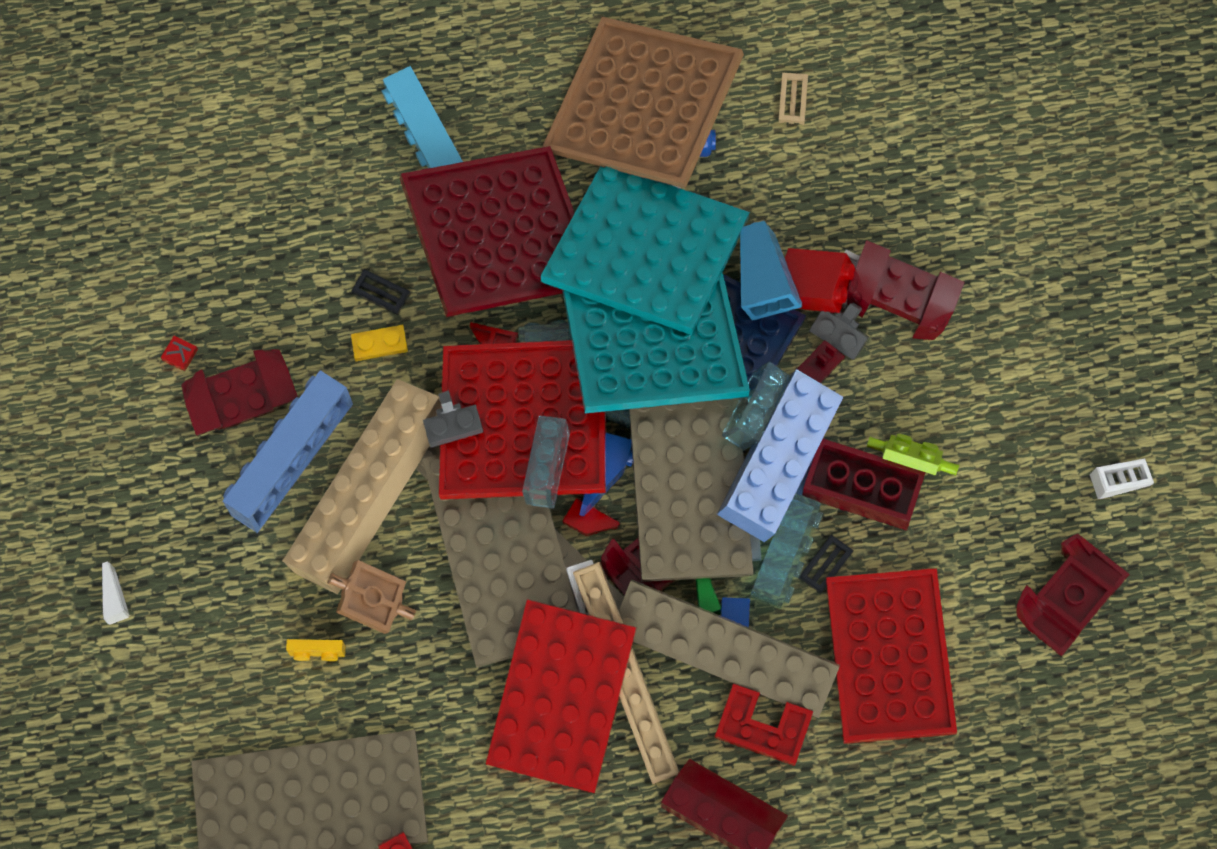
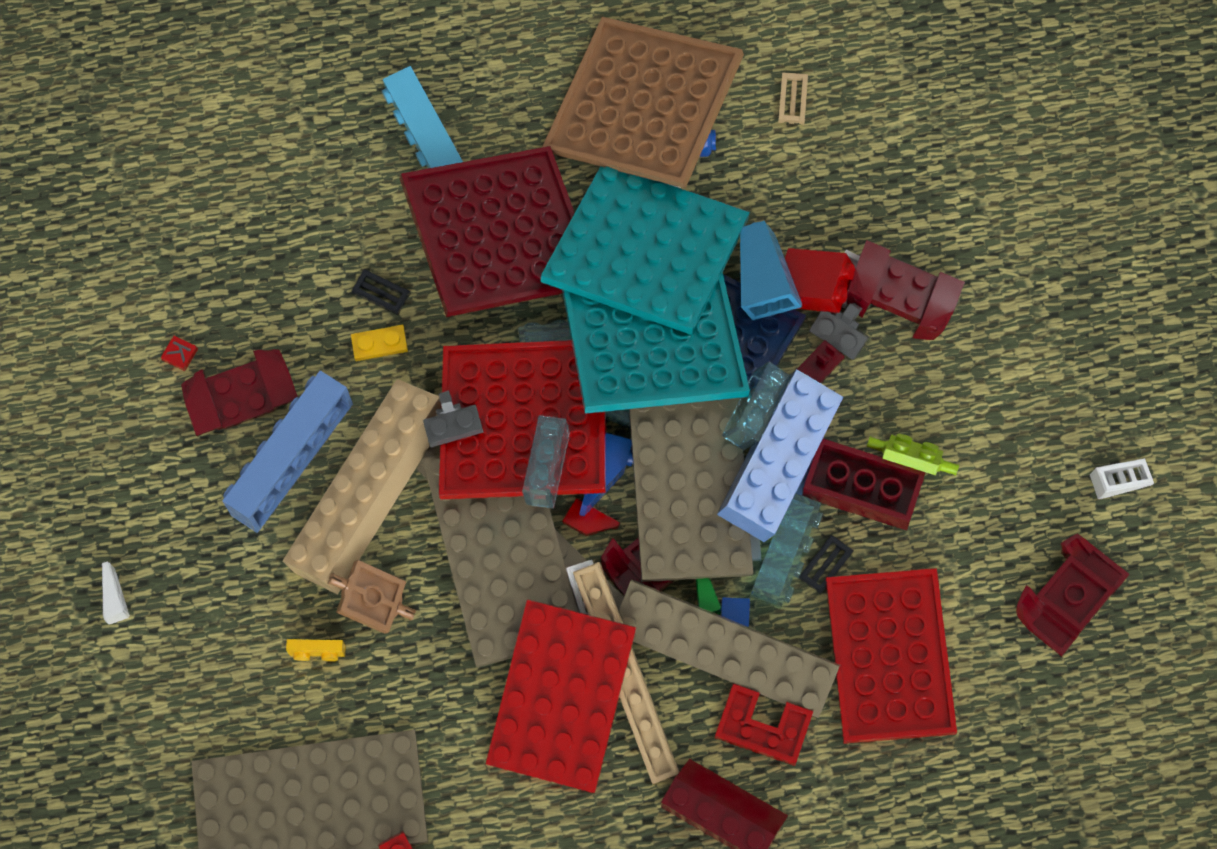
(492, 335): red tile -> none

